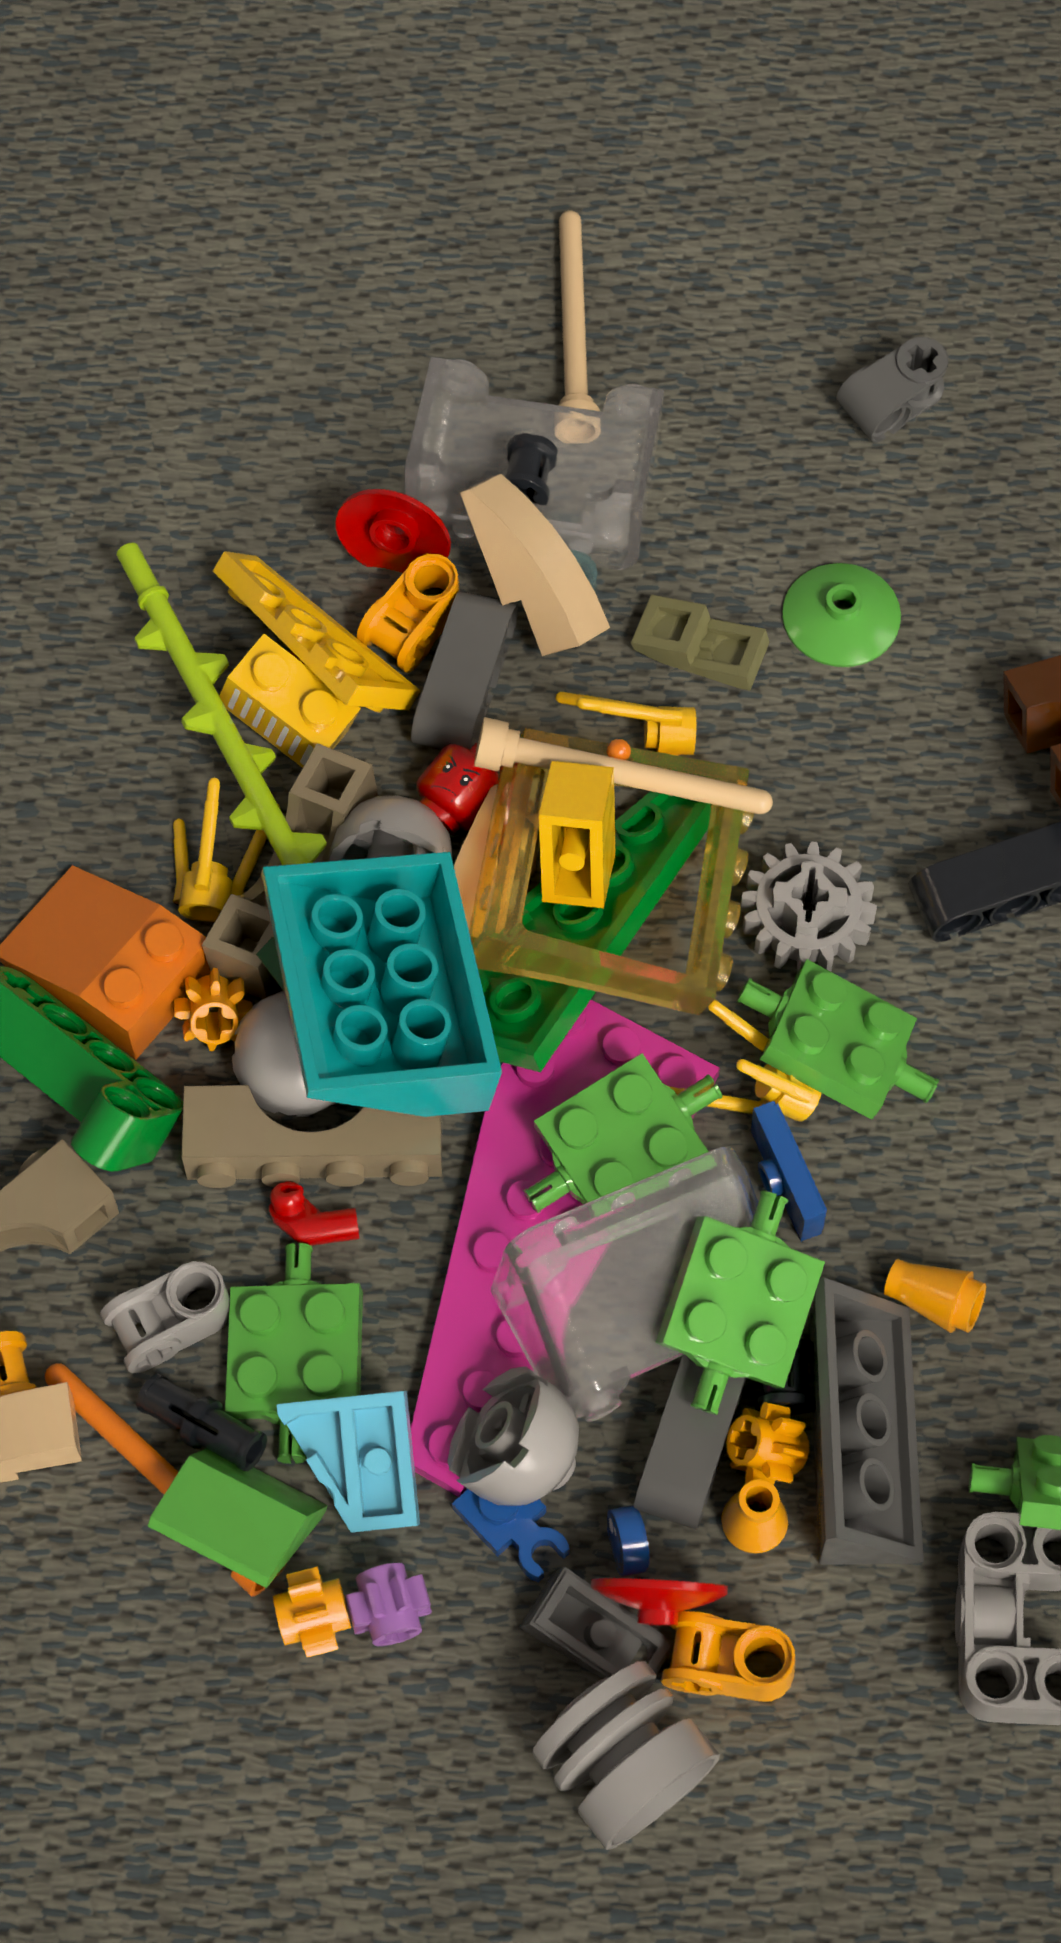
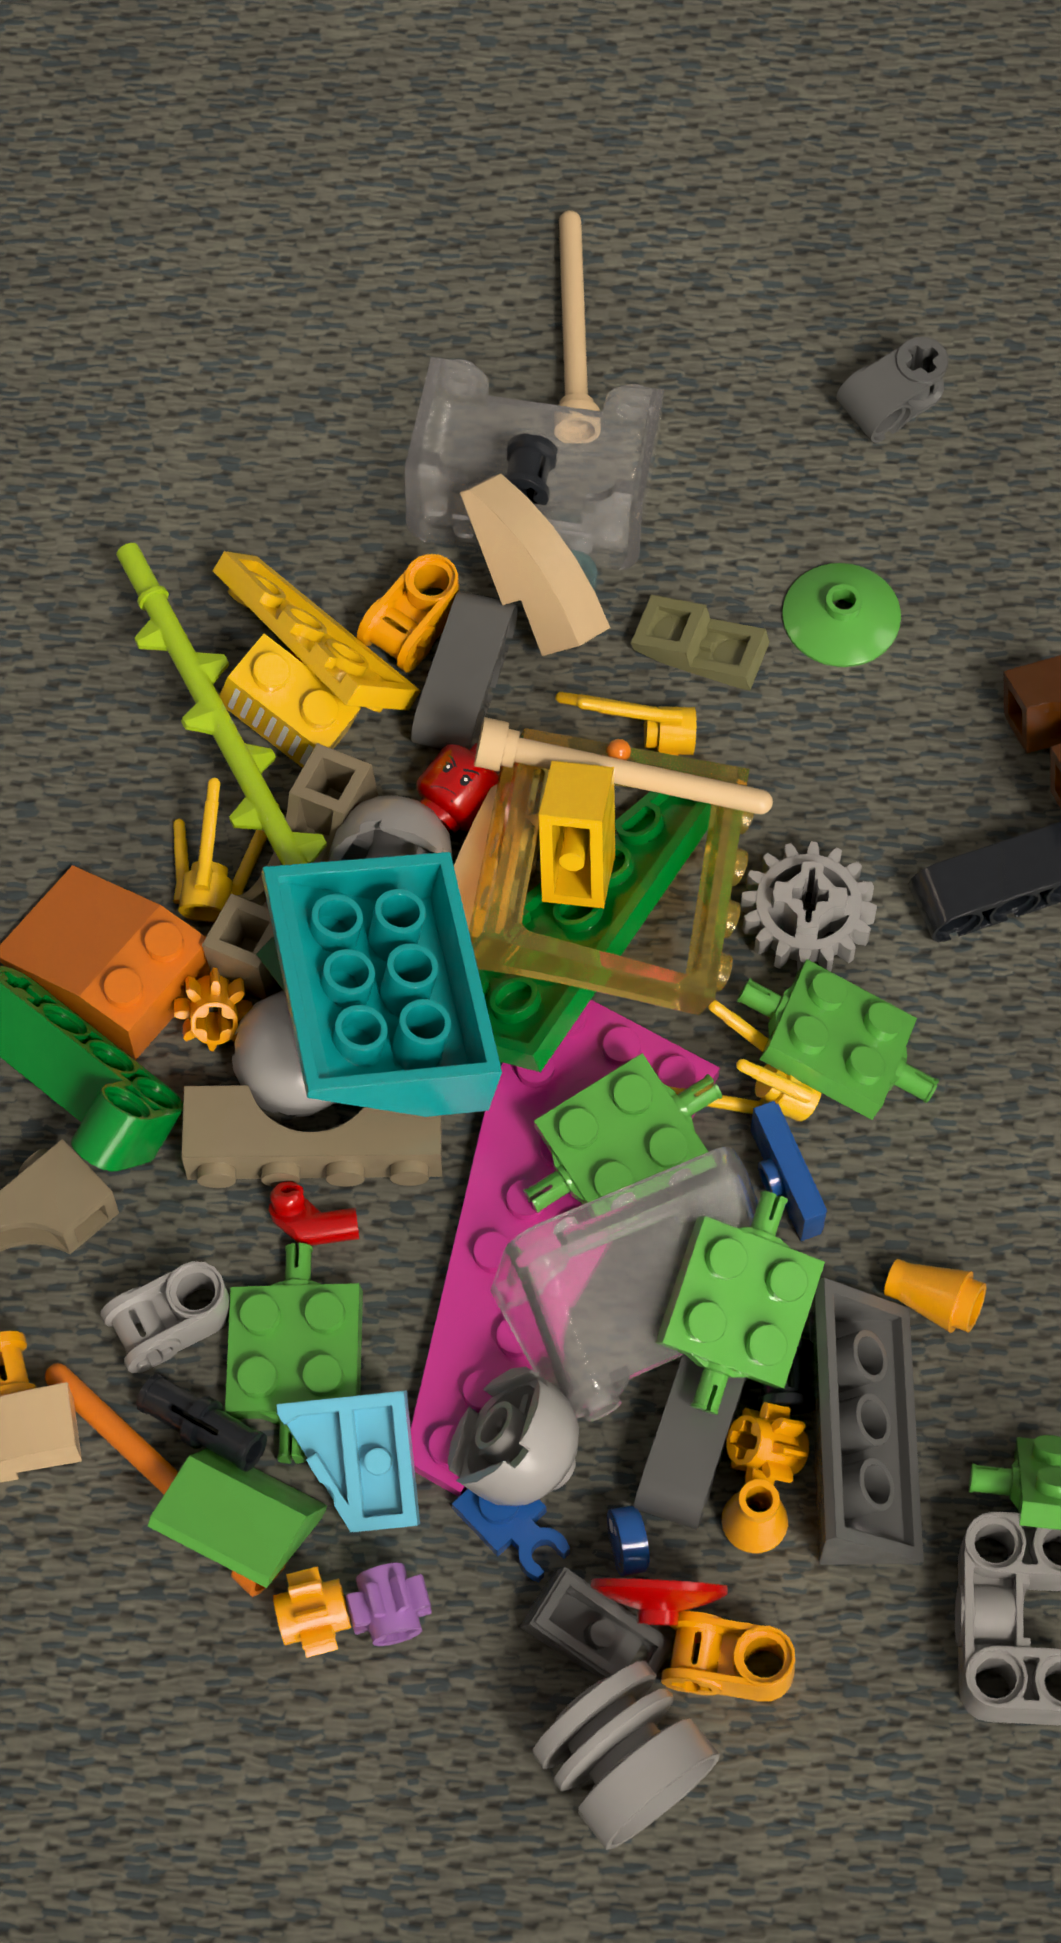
(390, 529): red dish -> none

